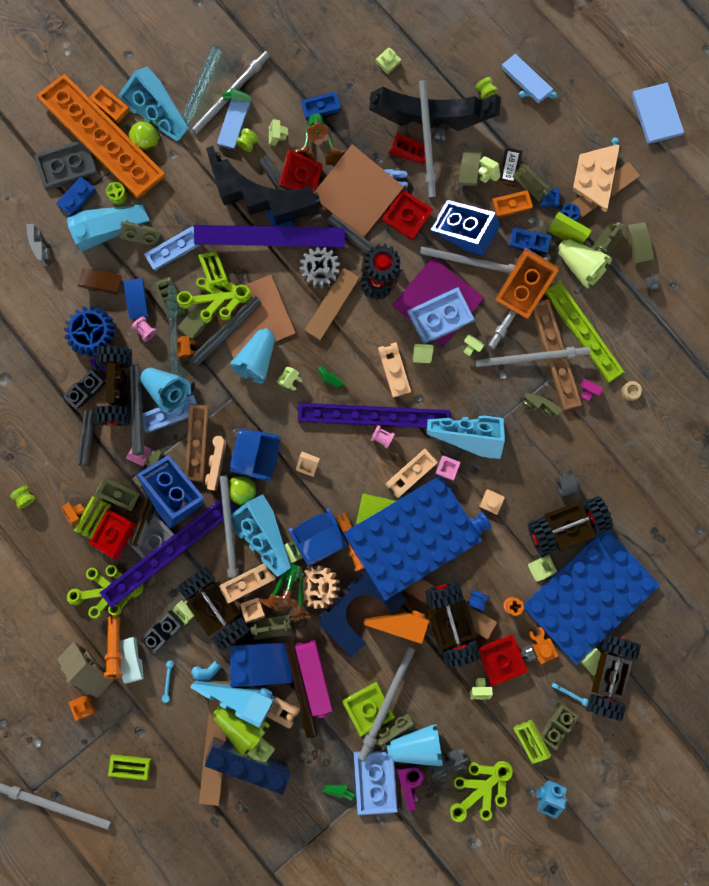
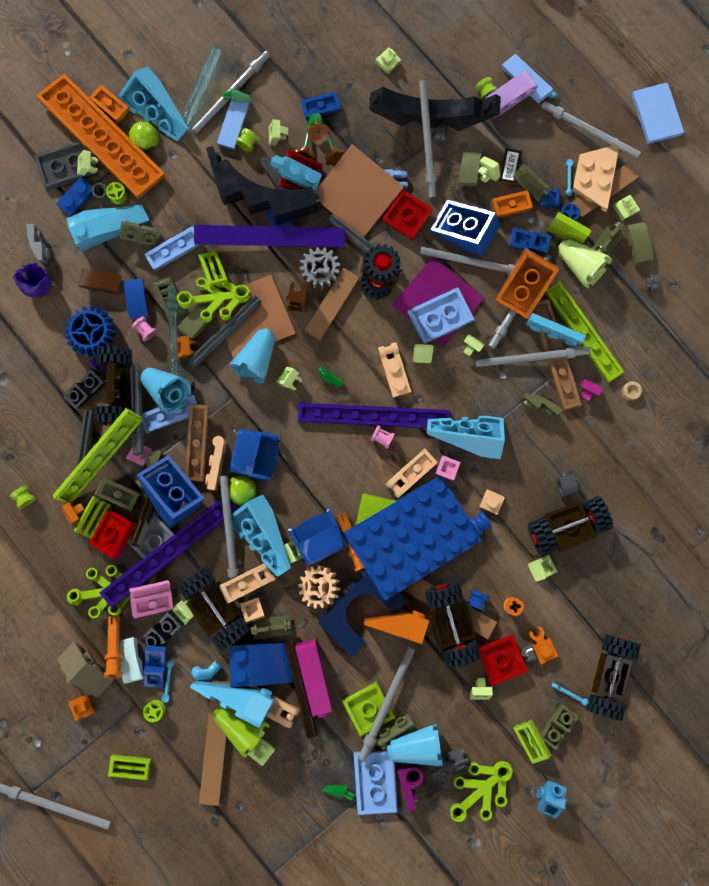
(33, 280): none -> dark purple hair
(84, 163): none -> yellowish green tile
(97, 192): none -> dark grey hinge
(97, 457): none -> lime tile
(150, 713): none -> lime wheel
(151, 599): none -> bright pink plate
(155, 666): none -> blue slope
(269, 775): dark blue arch -> none
(291, 575): plant -> none
(296, 172): none -> medium azure hinge
(298, 300): none -> reddish brown hinge
(307, 464): light nougat plate -> none
(406, 154): red slope -> none
(515, 91): none -> lavender beam
(555, 330): none -> medium azure plate
(559, 113): none -> light grey bar
(569, 163): none -> medium azure hinge
(590, 596): blue plate -> none
(591, 661): yellowish green slope -> none
(626, 207): none -> yellowish green tile

